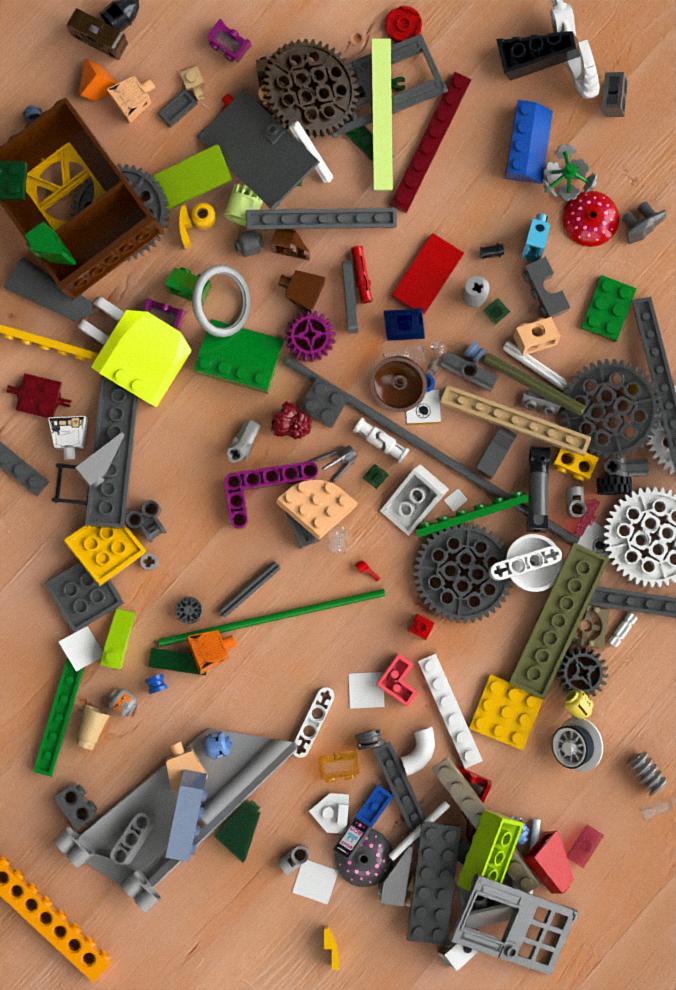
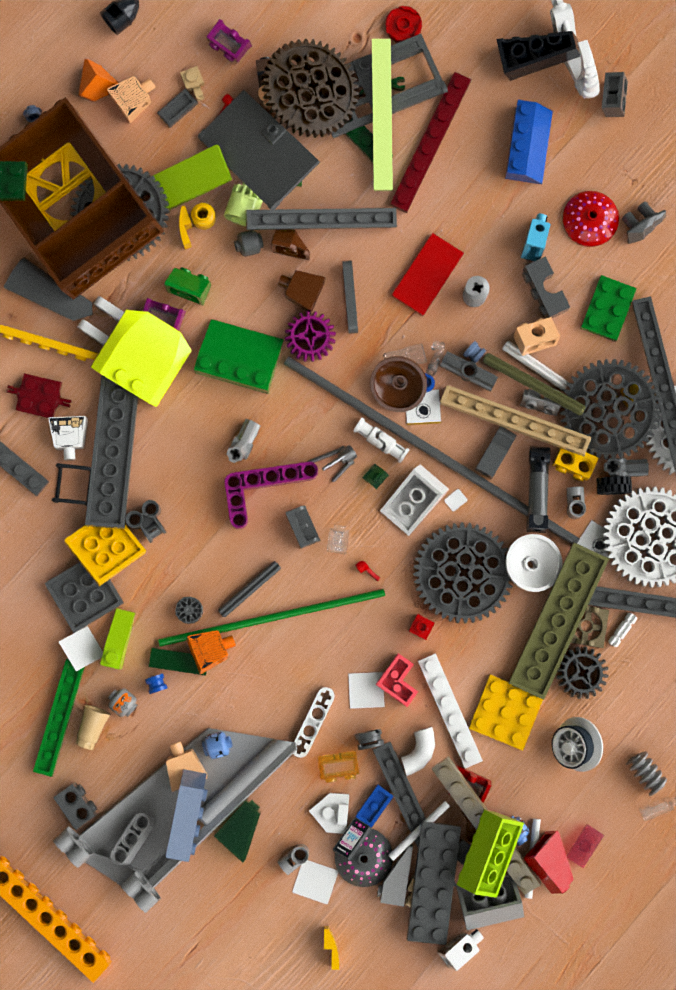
(47, 244): green slope -> none
(96, 466): light grey slope -> none
(97, 34): dark brown axle -> none
(145, 557): light grey bush -> none
(197, 306): light grey wedge -> none
(291, 422): dark red hair -> none
(303, 138): white axle -> none
(316, 505): light nougat plate -> none
(325, 401): dark grey plate -> none
(363, 282): red pin -> none
(404, 324): clear blue slope -> none
(464, 516): green plate -> none
(492, 251): black pin -> none
(496, 311): clear green plate -> none
(514, 935): door -> none
(525, 563): white beam -> none
(575, 169): light grey plant -> none
(578, 704): light yellow head -> none
(588, 518): clear pink plate -> none

